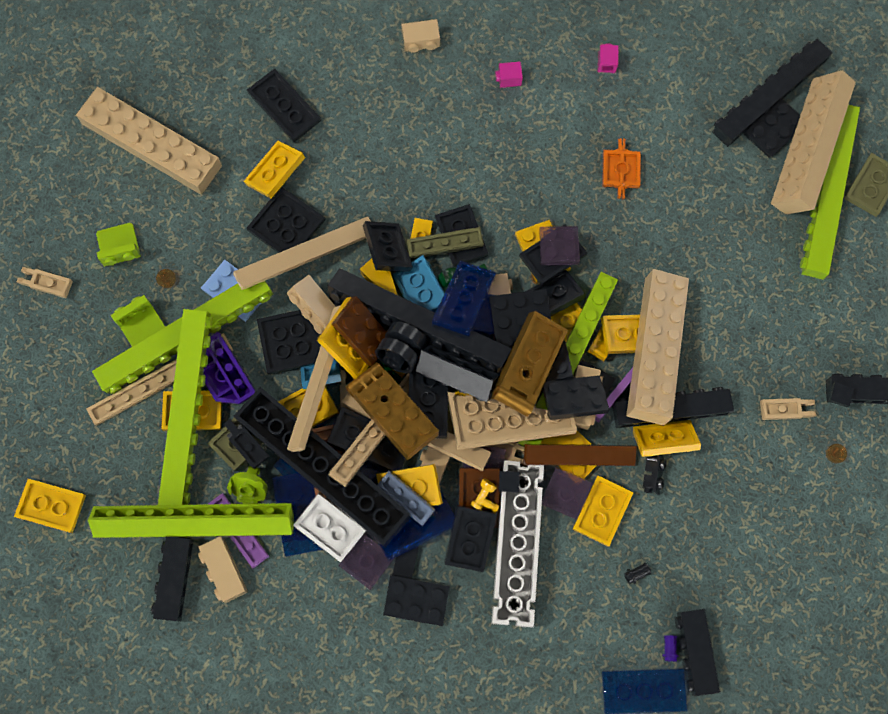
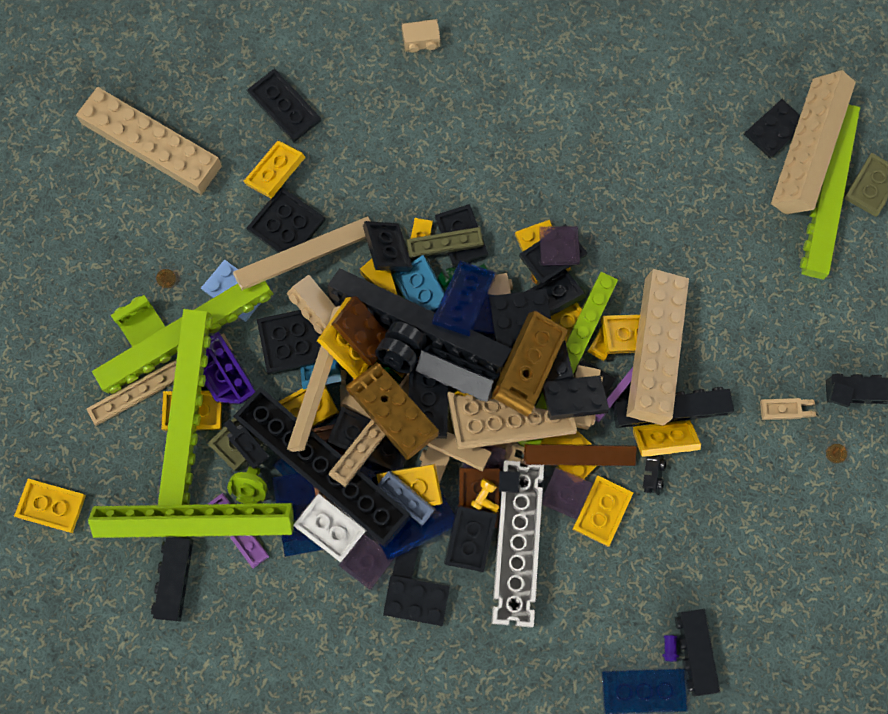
(46, 282): tan hinge -> none
(117, 244): lime bracket -> none
(222, 570): tan brick -> none
(509, 74): dark pink brick -> none
(608, 58): dark pink brick -> none
(621, 168): orange plate -> none
(637, 573): black pin -> none
(776, 88): black brick -> none

